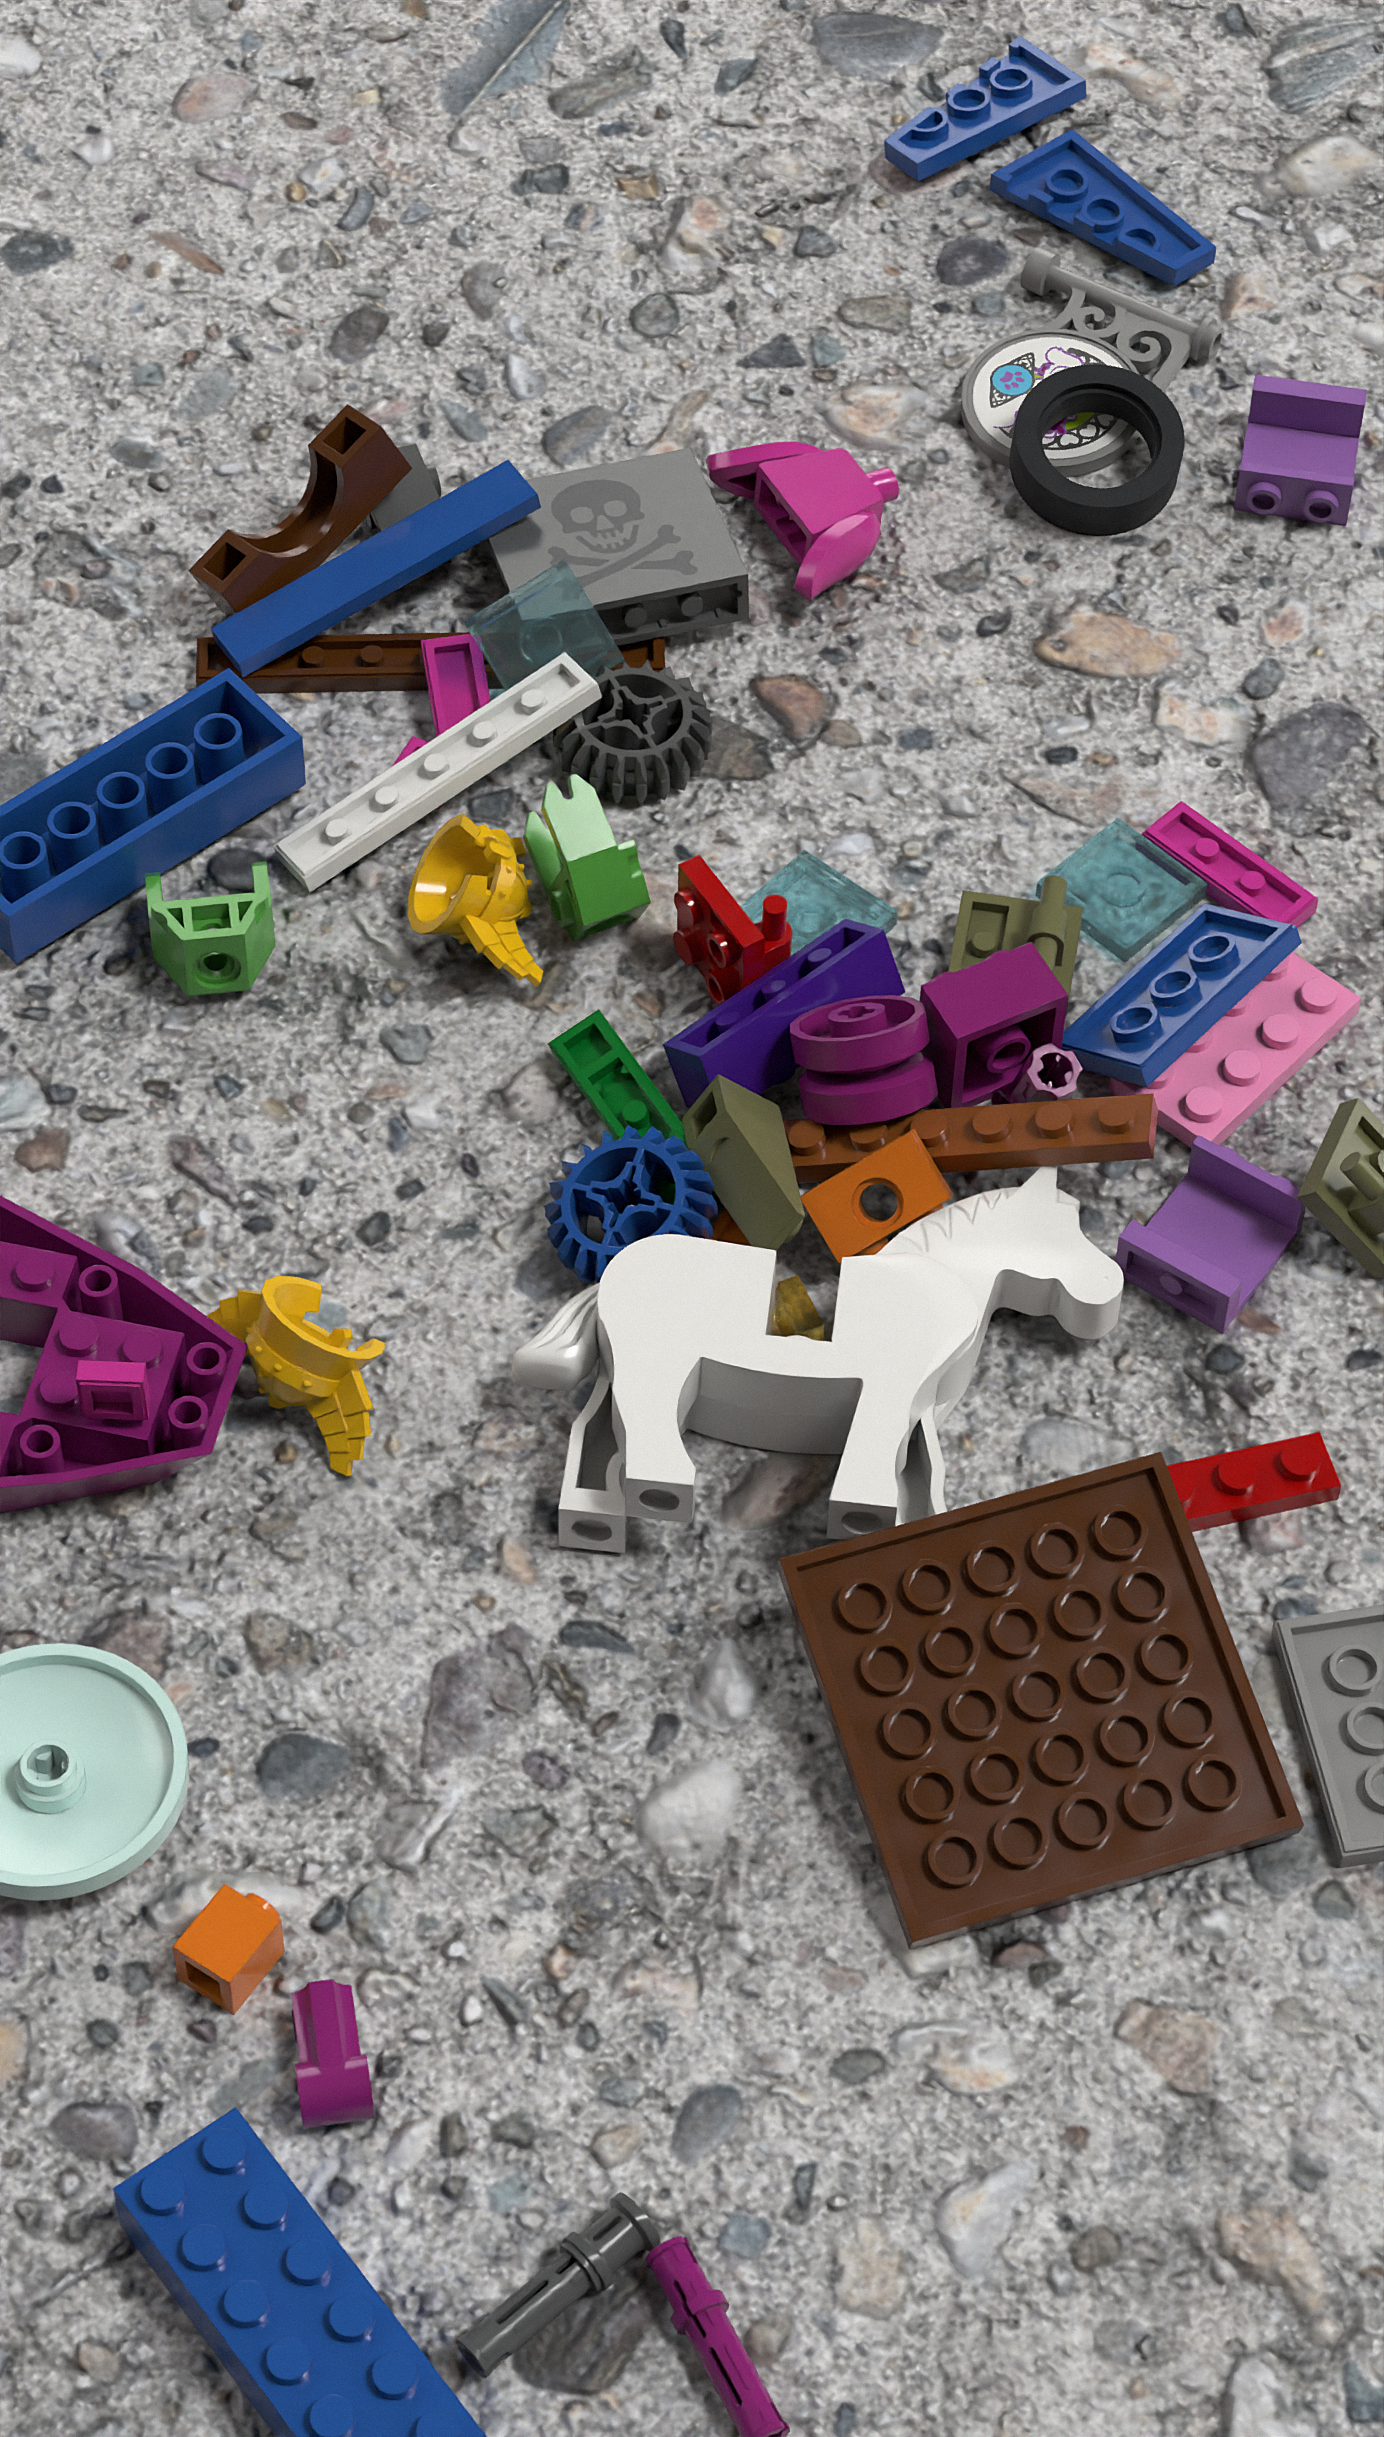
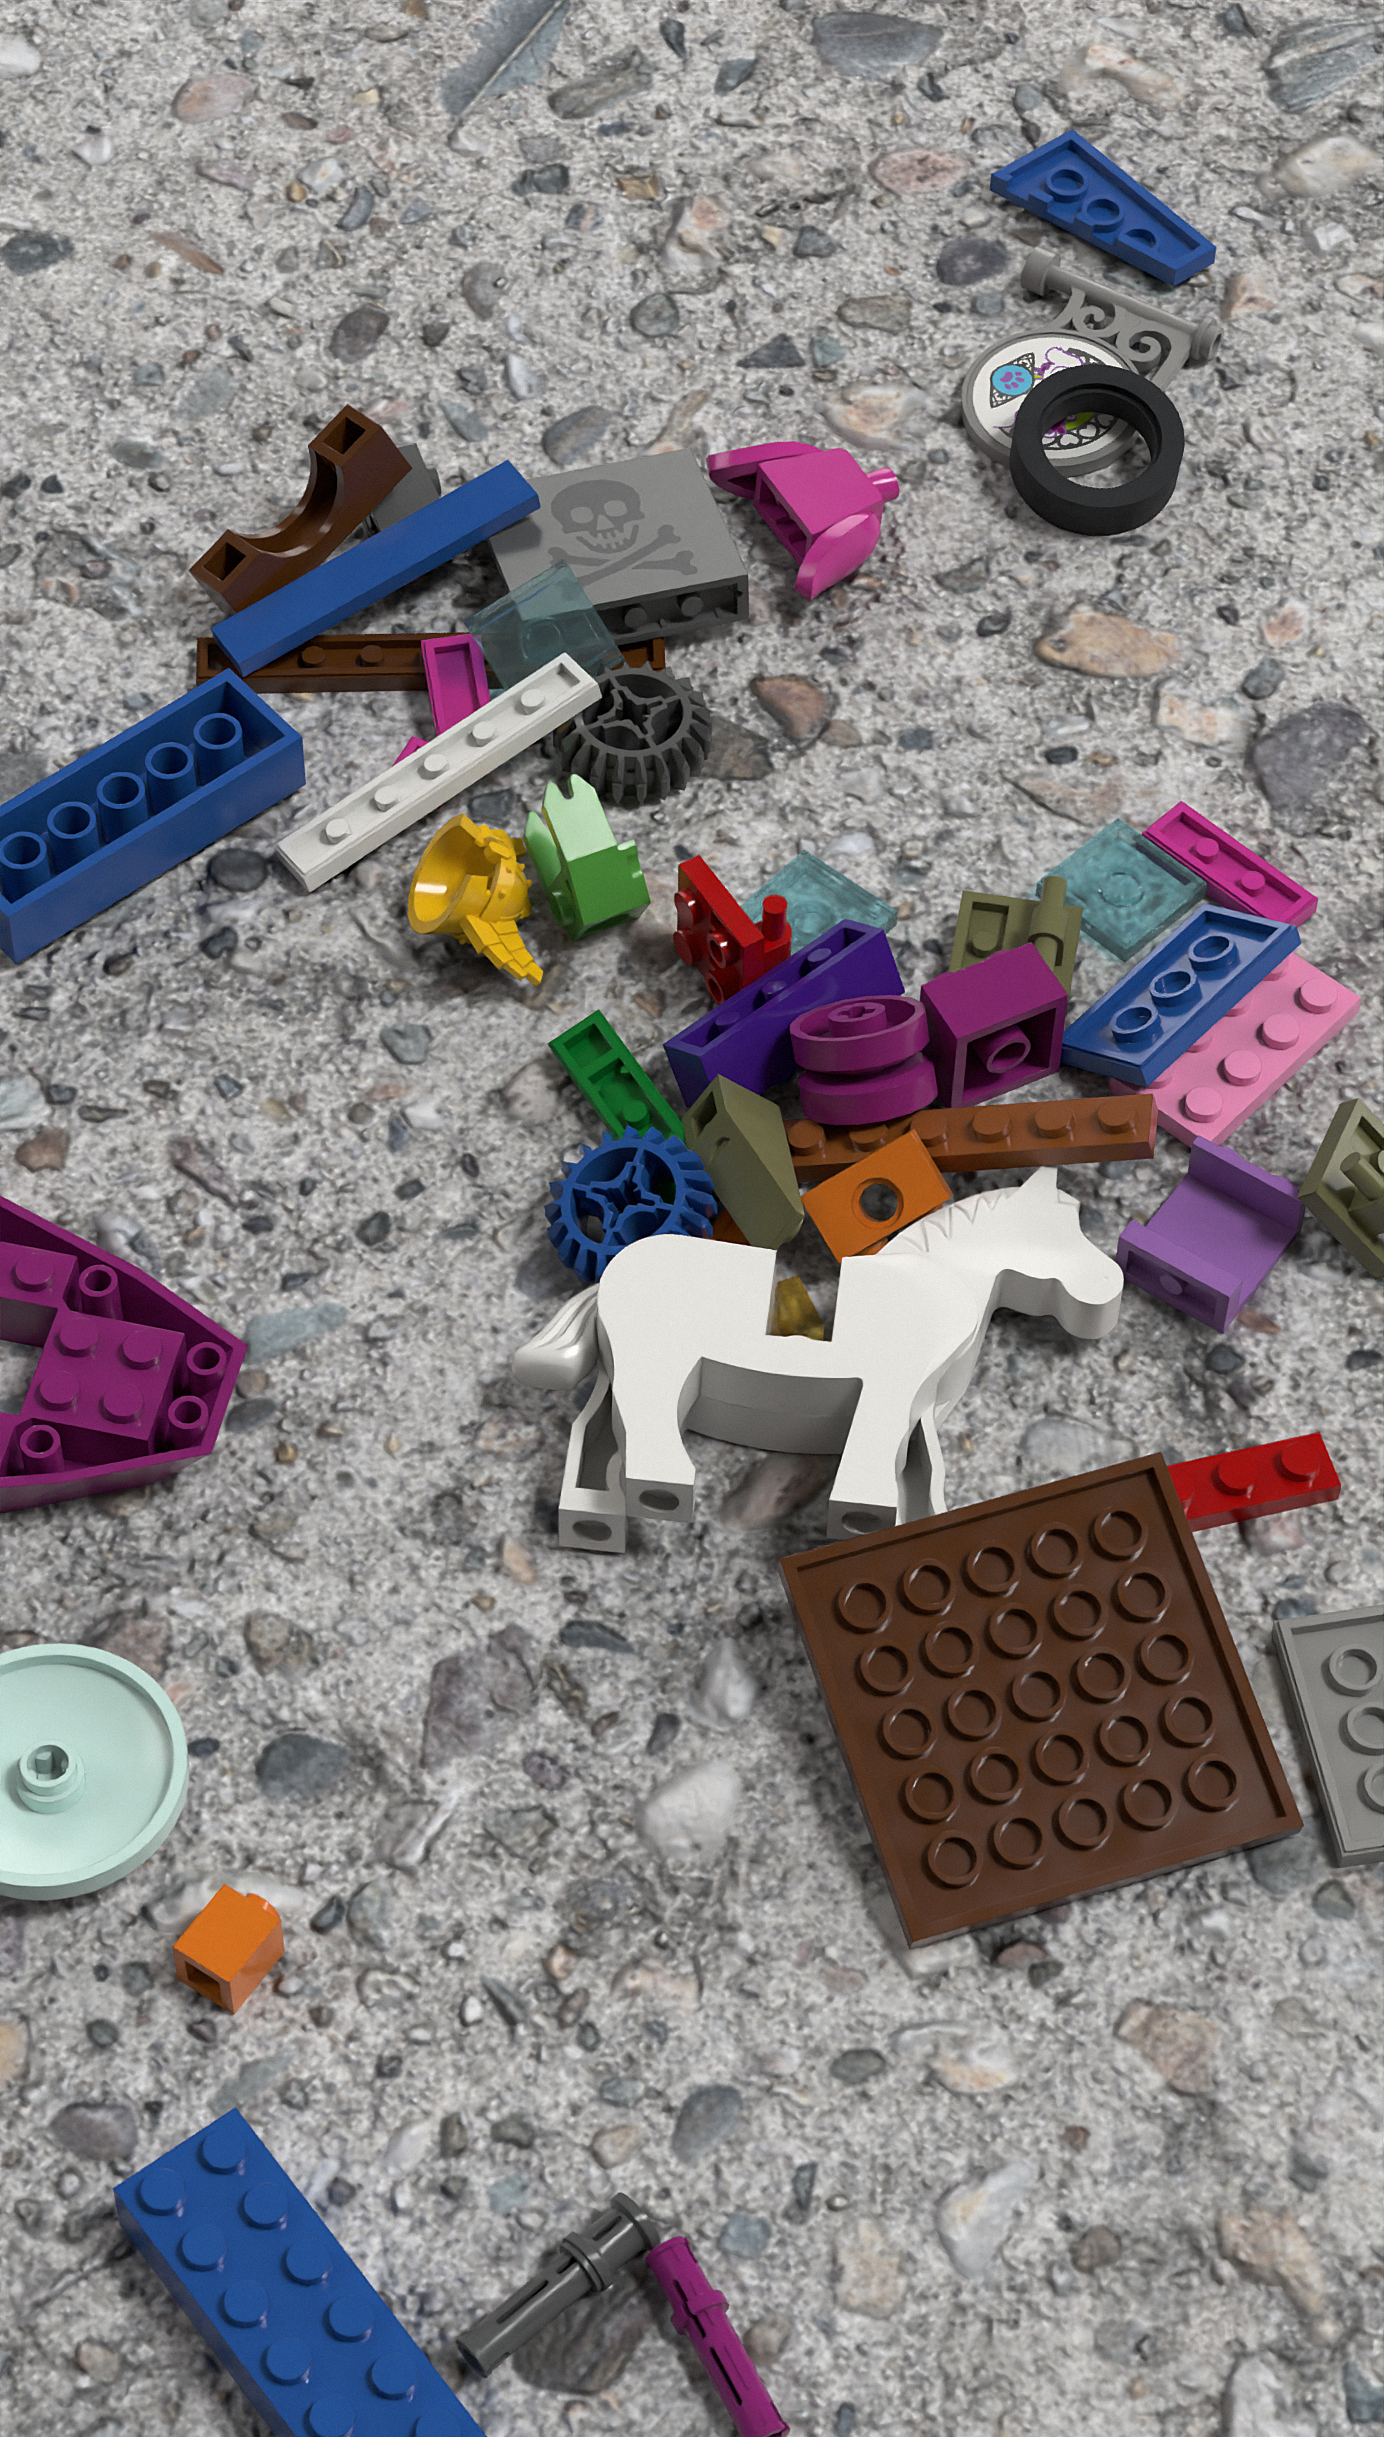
(113, 1390): dark pink tile -> none
(214, 958): bright green piece -> none
(303, 1362): yellow helmet -> none
(331, 2069): magenta piece -> none
(997, 104): blue wing -> none
(1045, 1076): magenta piece -> none
(1300, 450): medium lavender panel -> none

